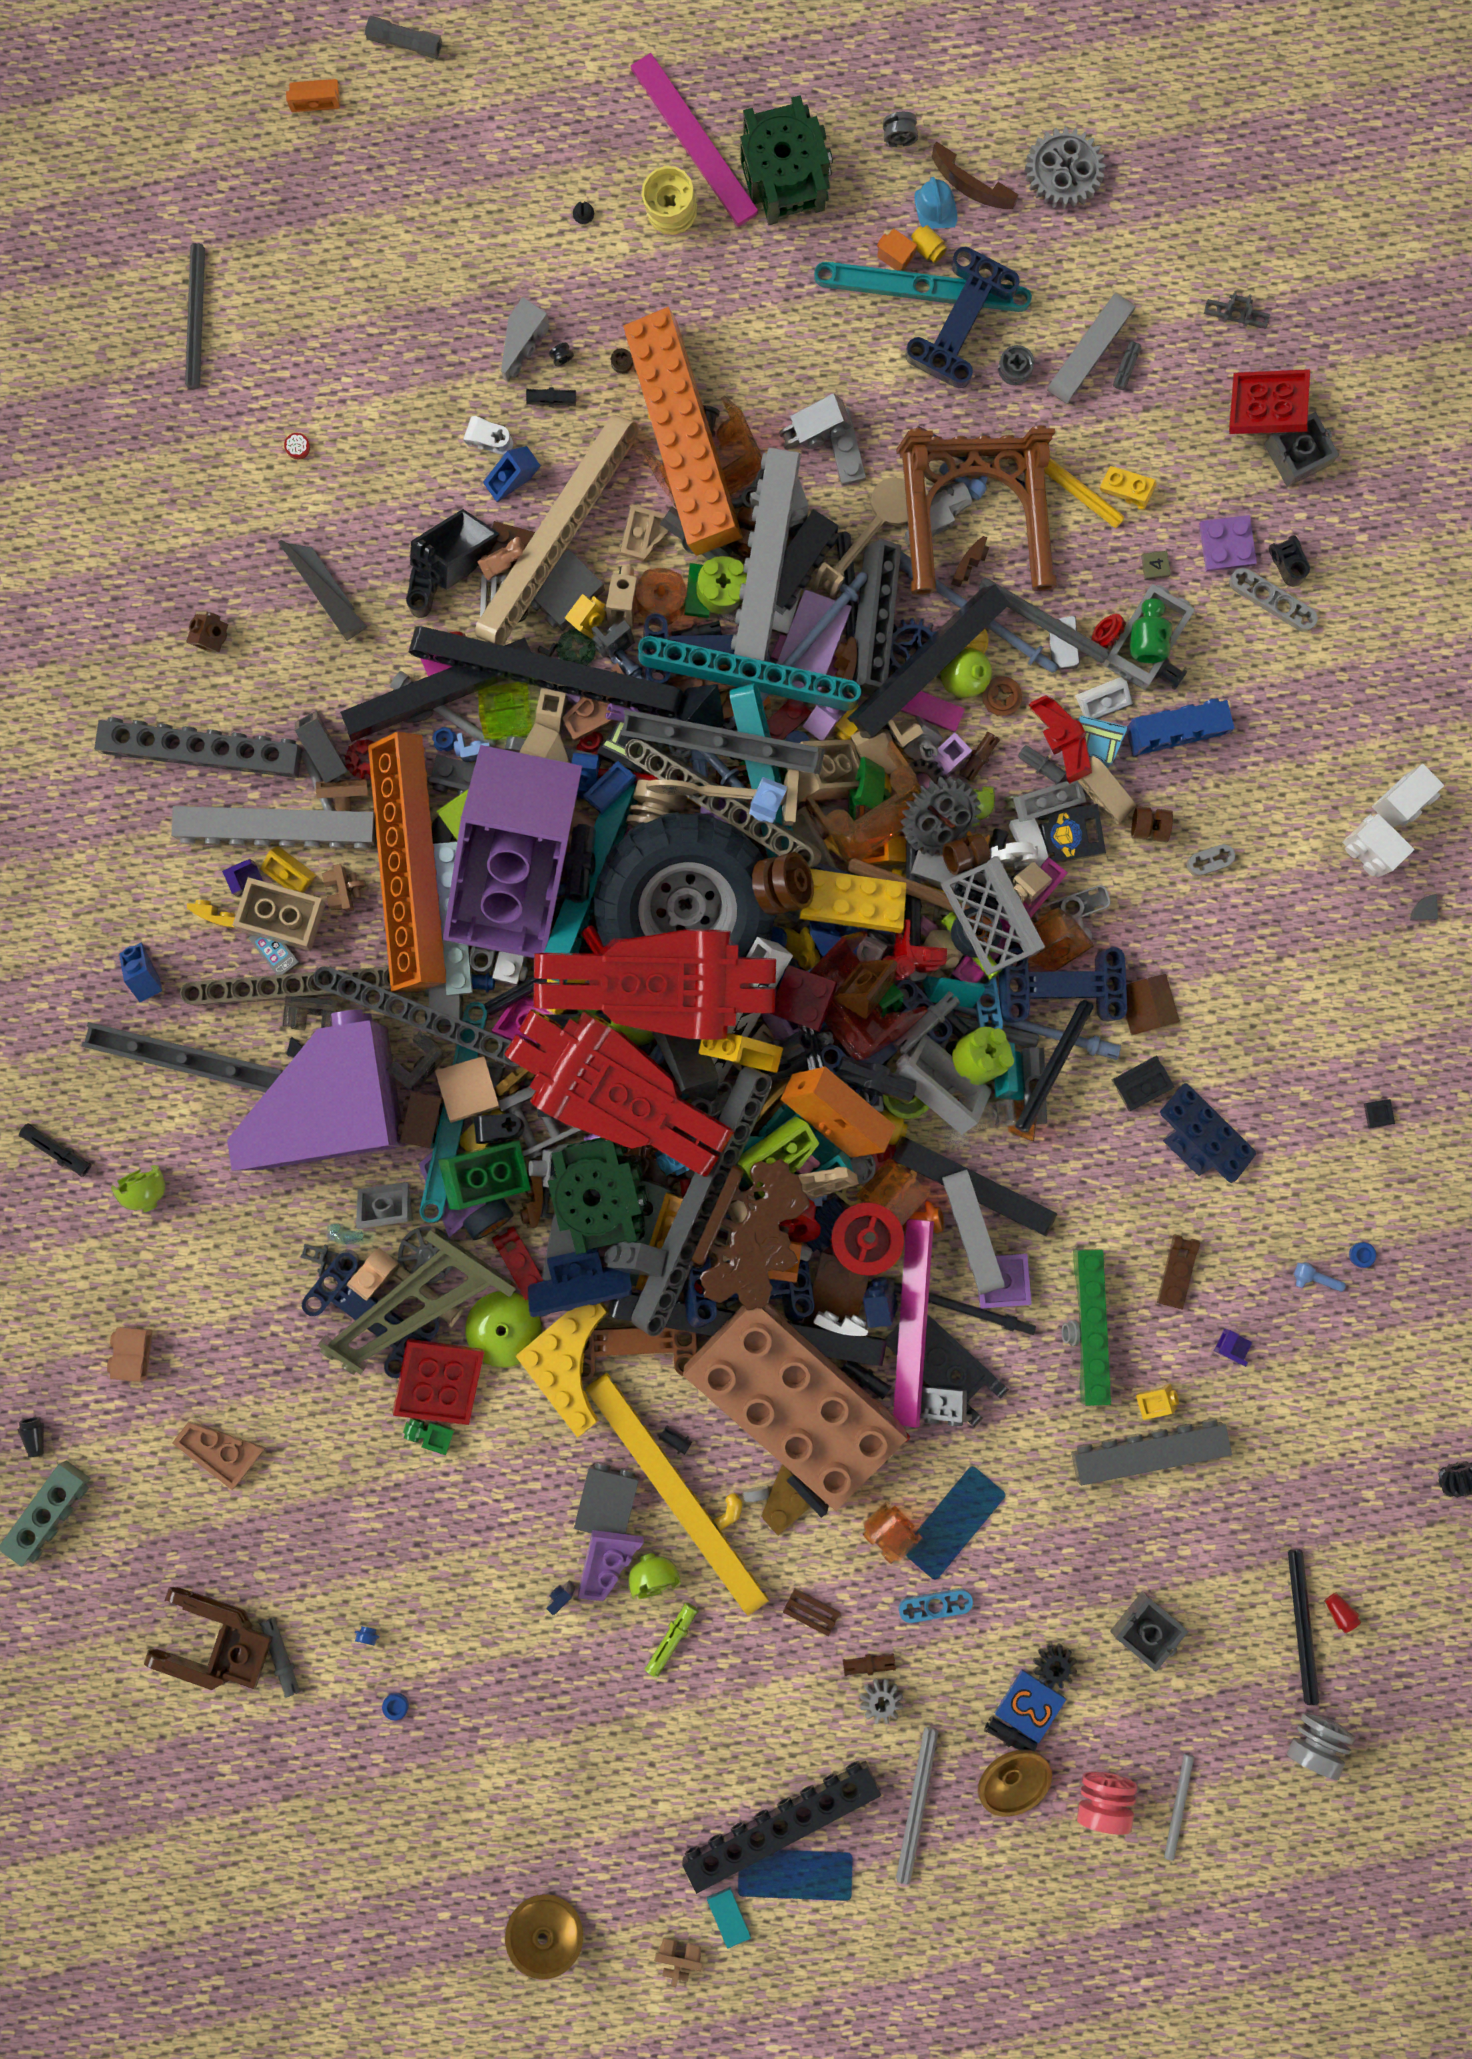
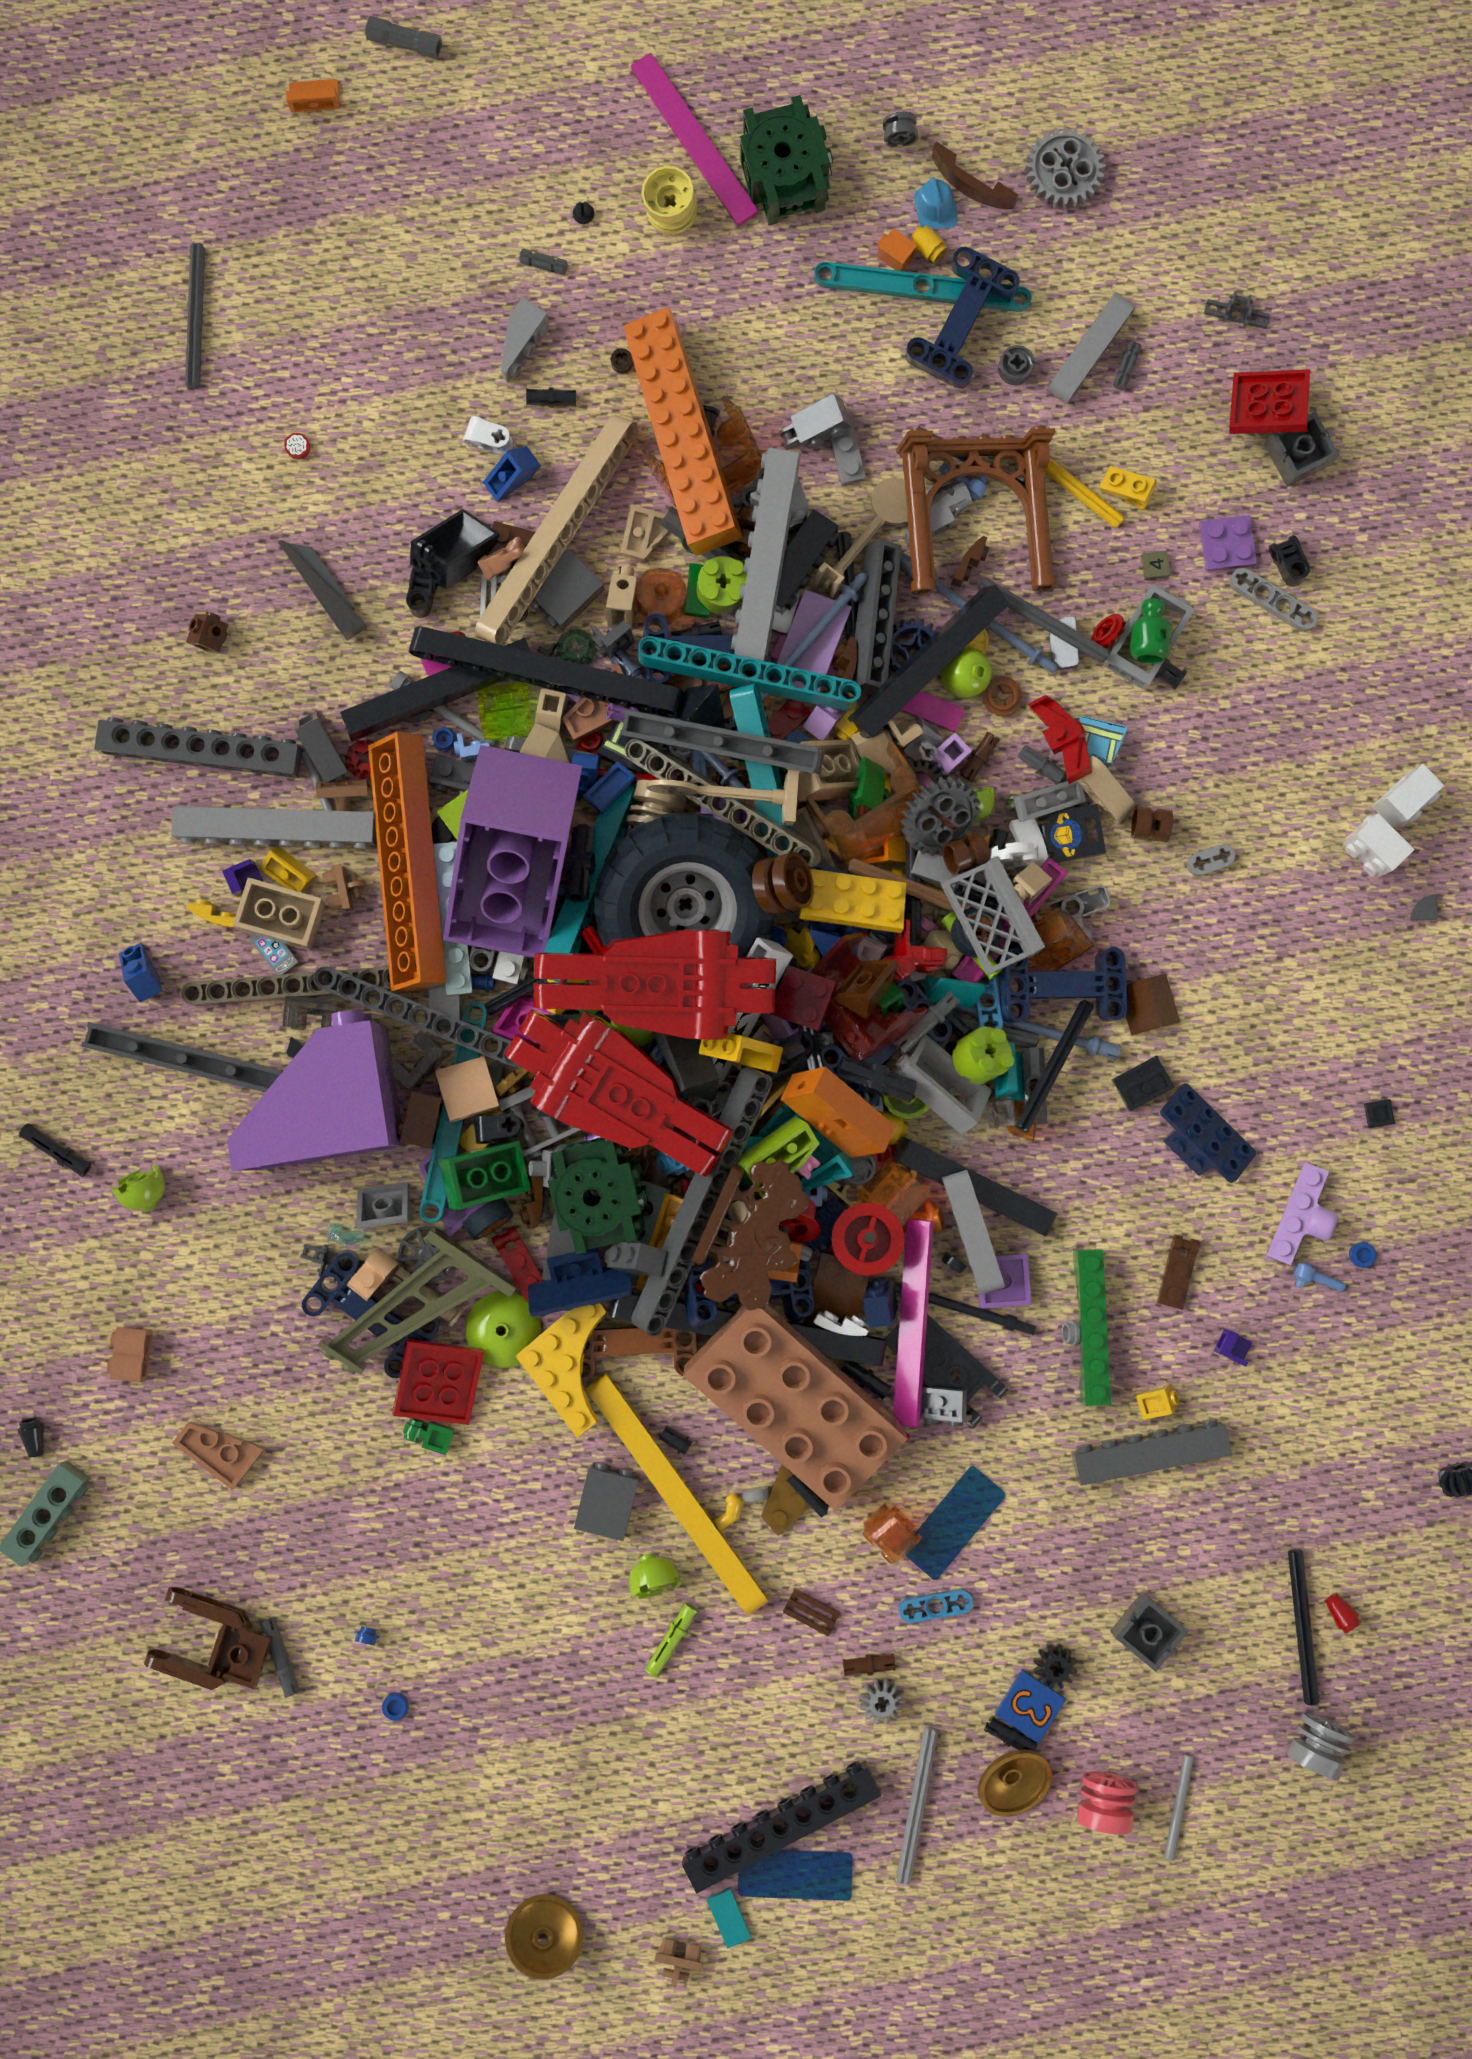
(543, 261): none -> dark grey axle
(560, 1597): dark blue plate -> none
(561, 354): black bush -> none
(586, 614): yellow brick -> none
(604, 1562): medium lavender wing -> none
(767, 800): light blue bracket -> none
(828, 1181): tan wing -> none
(953, 1262): none -> black tile
(1104, 698): white slope -> none
(1179, 726): blue wedge -> none
(1303, 1216): none -> lavender plate

